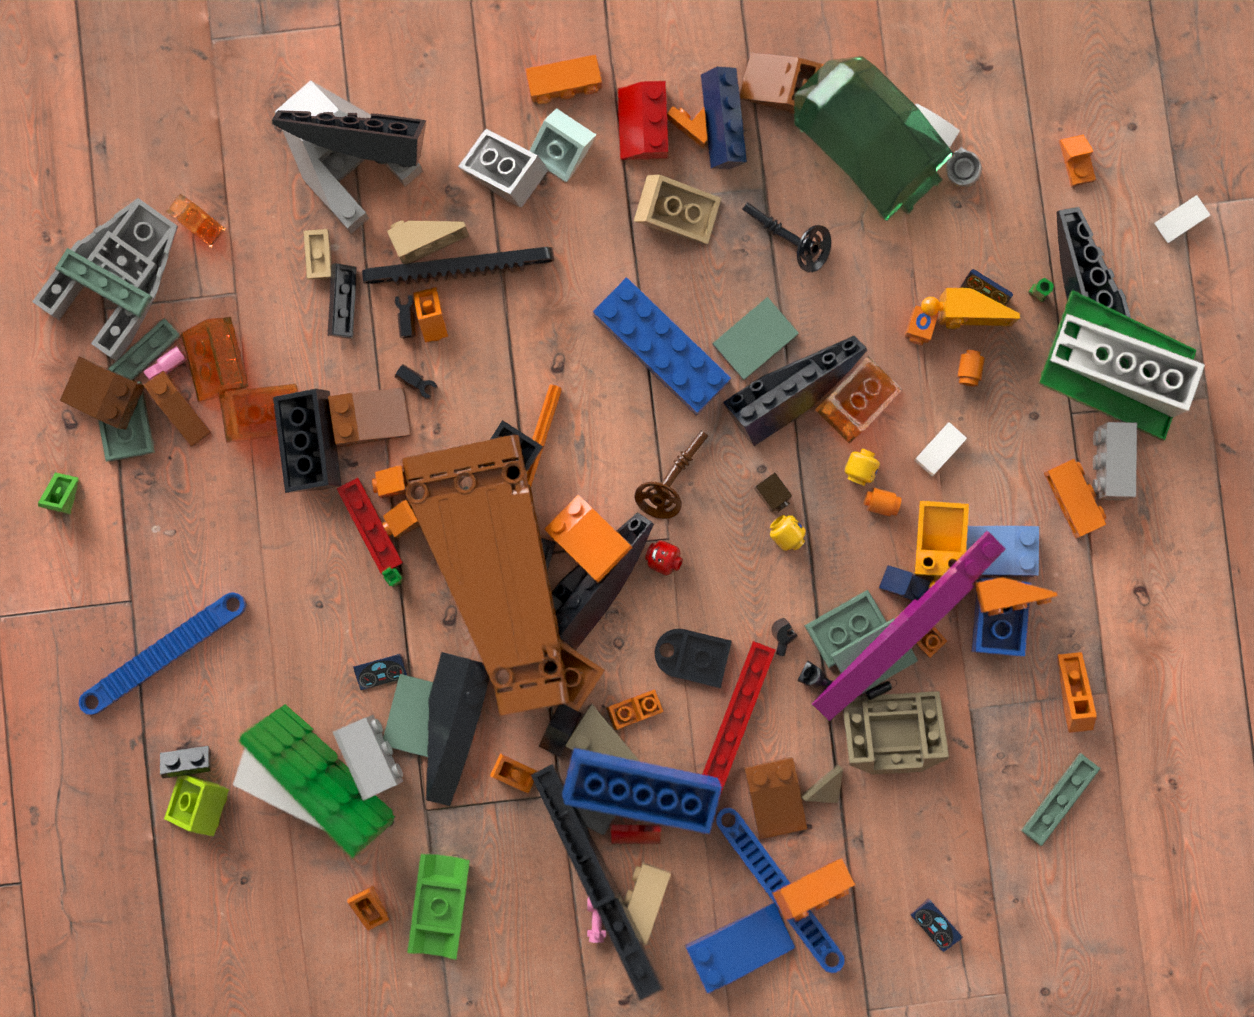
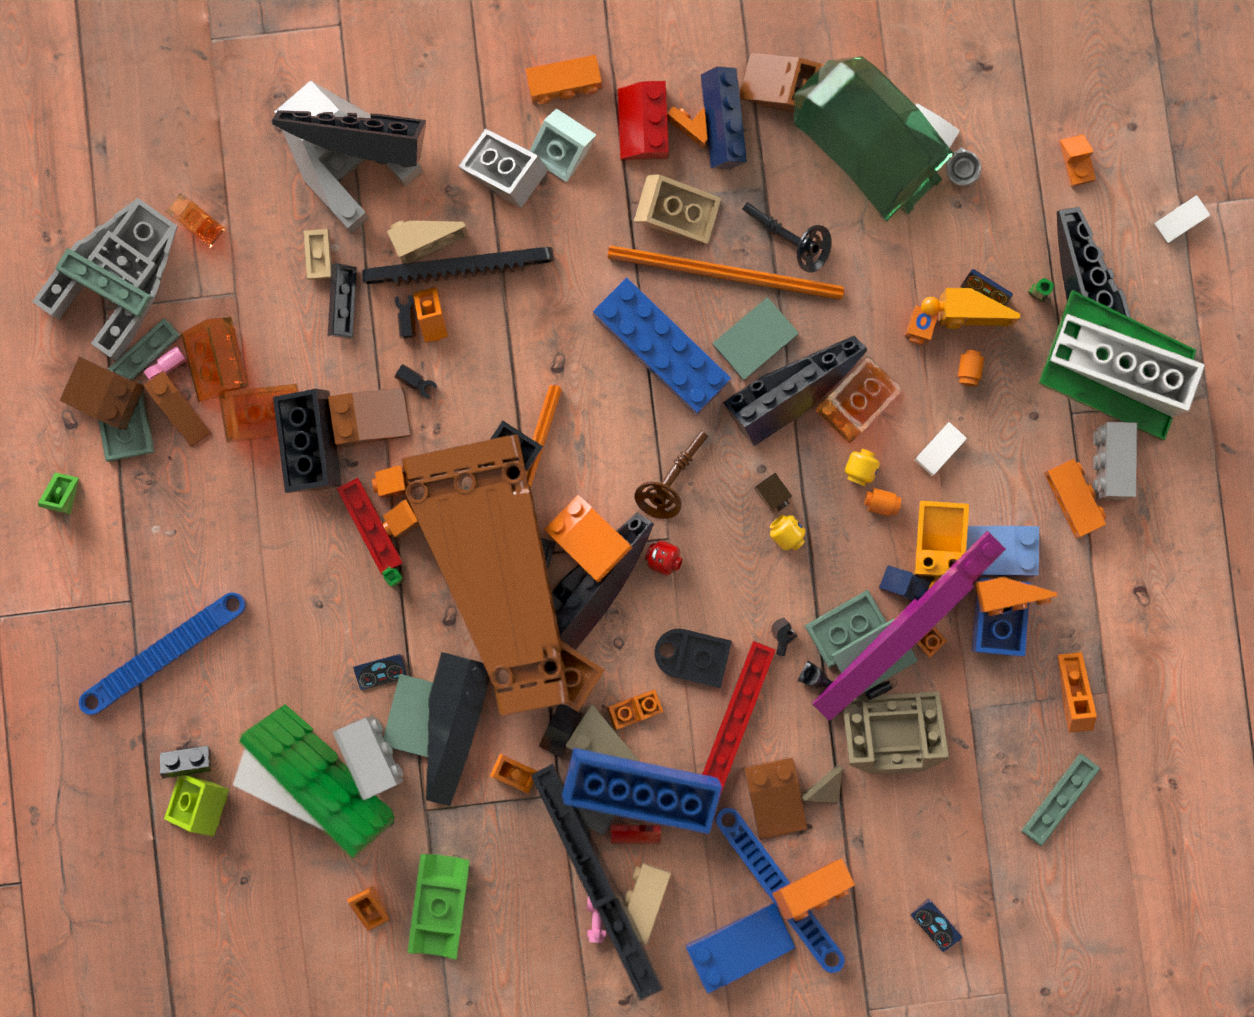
(725, 272): none -> orange axle

